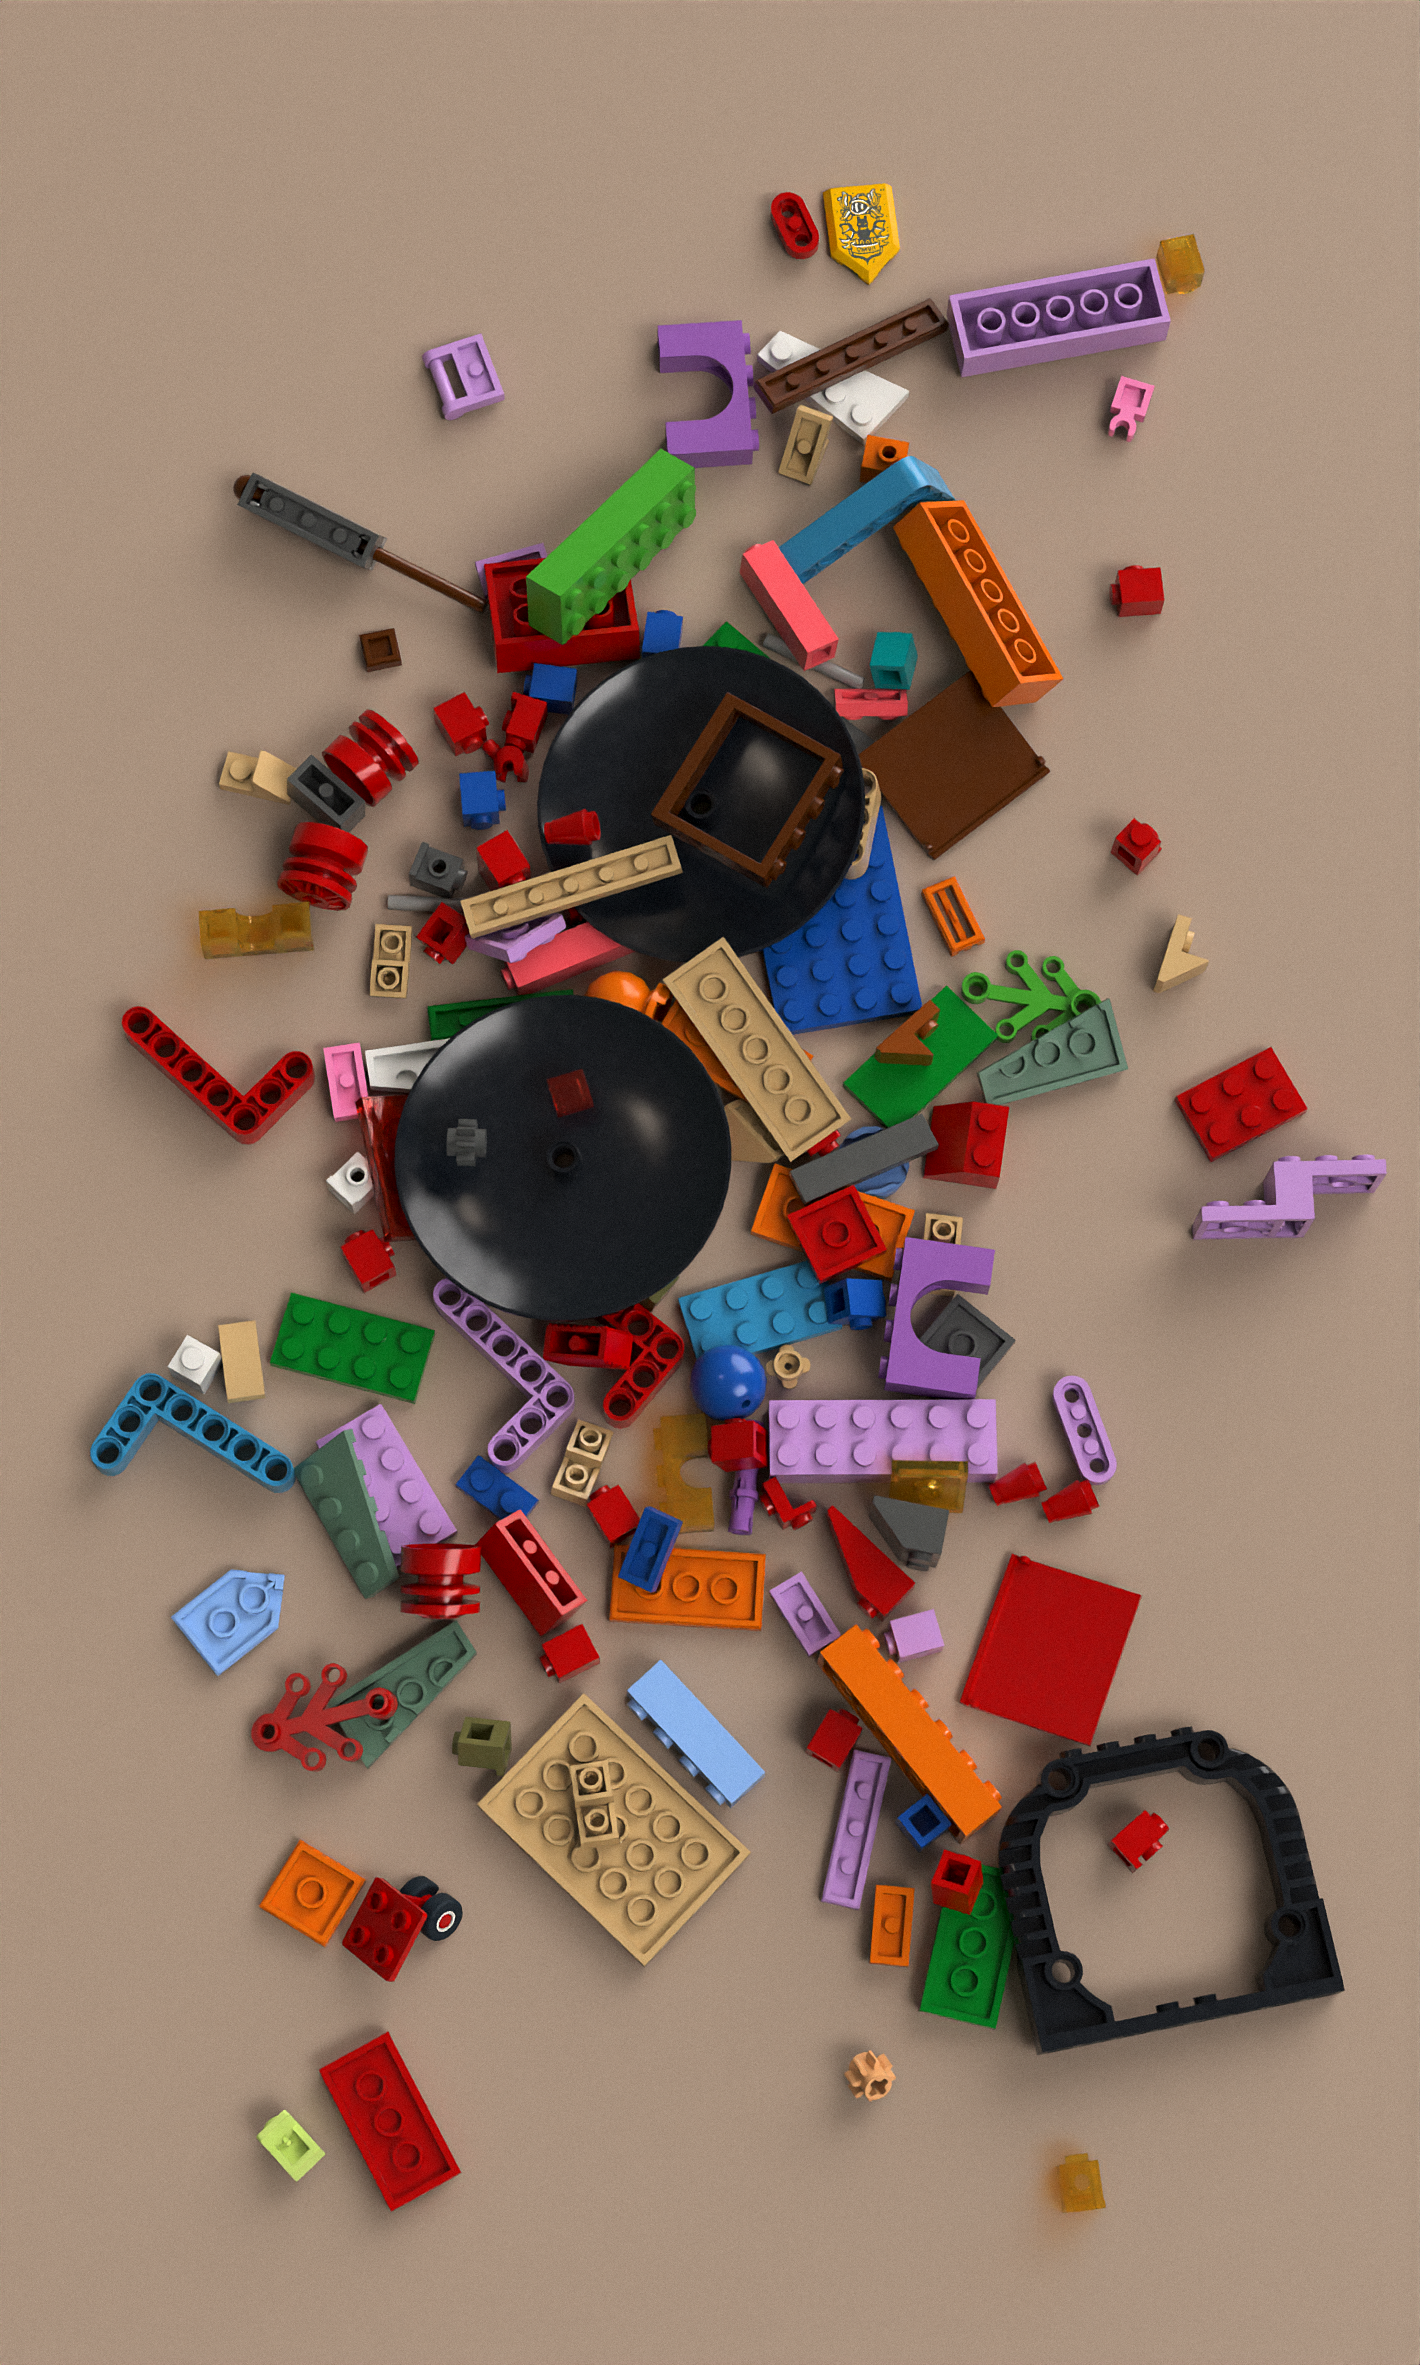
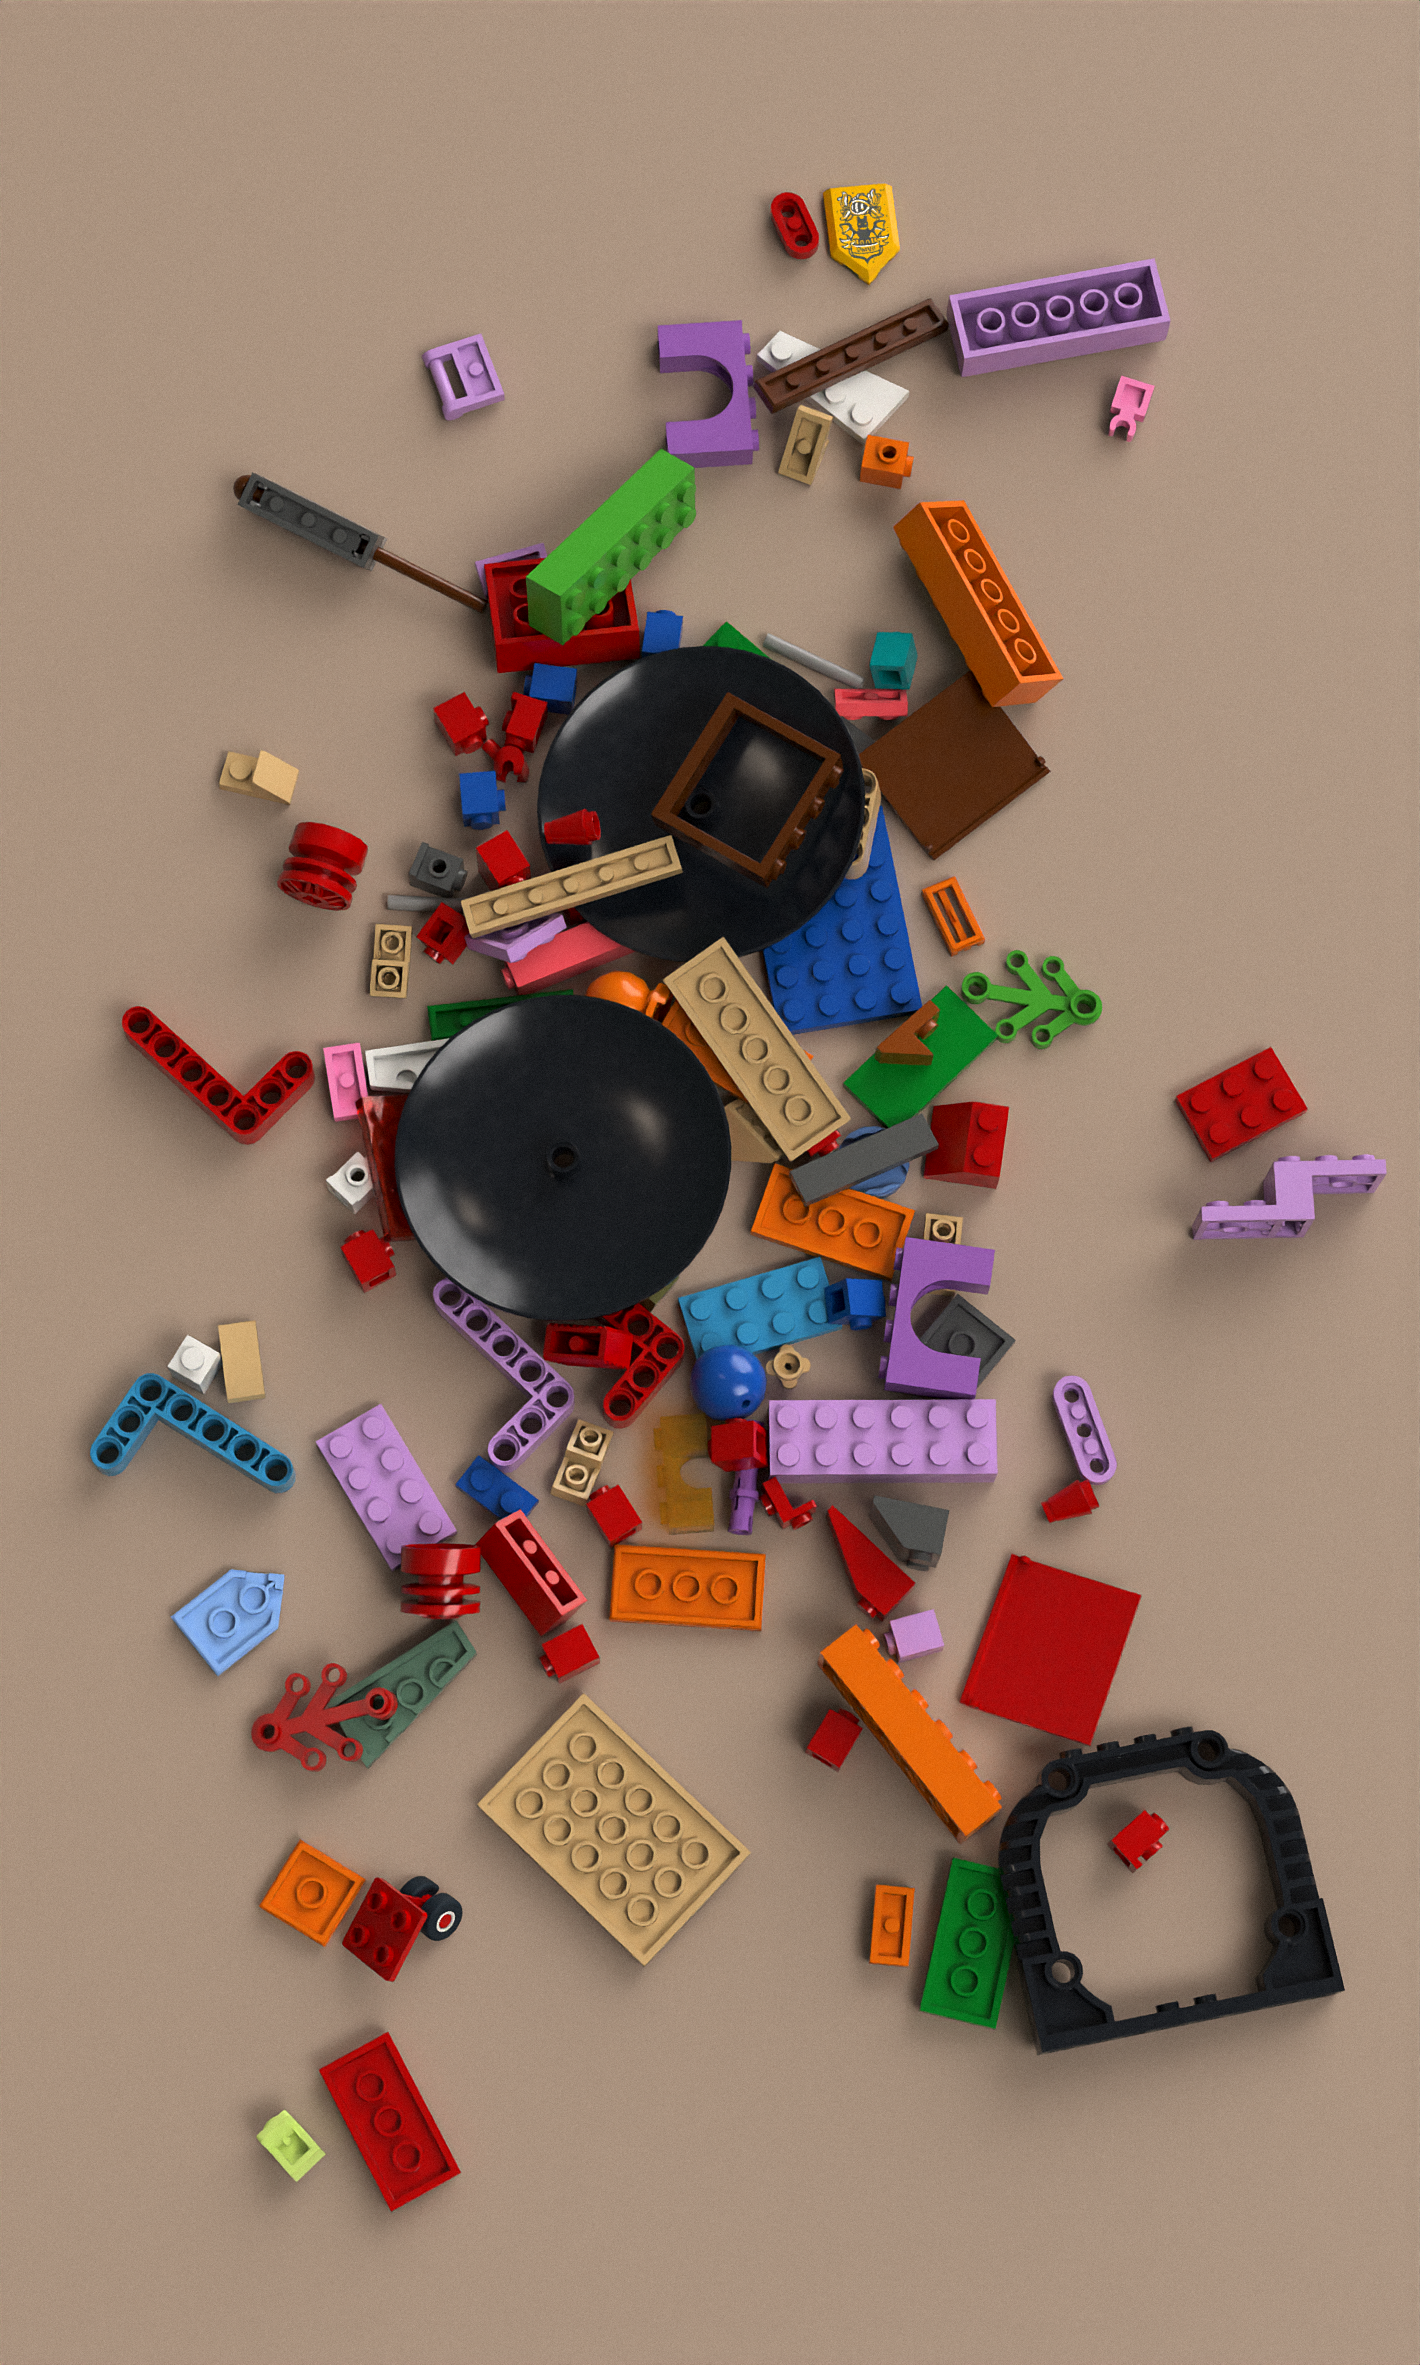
(235, 935): clear yellow arch -> none
(325, 795): dark grey brick -> none
(340, 1498): sand green wing -> none
(352, 1348): green plate -> none
(375, 753): red wheel -> none
(380, 650): reddish brown tile -> none
(466, 1142): dark grey gear -> none
(483, 1744): olive brick -> none
(570, 1093): clear red tile -> none
(594, 1804): tan slope -> none
(650, 1549): blue plate -> none
(695, 1734): light blue brick -> none
(788, 605): coral brick -> none
(804, 1614): lavender plate -> none
(836, 1234): red plate -> none
(856, 1830): lavender tile -> none
(863, 514): dark azure beam -> none
(870, 2075): light nougat gear -> none
(923, 1823): blue brick -> none
(929, 1483): clear yellow tile -> none
(957, 1882): red brick -> none
(1018, 1485): red cone -> none
(1064, 1056): sand green wing -> none
(1071, 2197): clear yellow brick -> none
(1137, 591): red brick -> none
(1140, 842): red brick -> none
(1178, 965): tan slope -> none
(1180, 264): clear yellow brick -> none

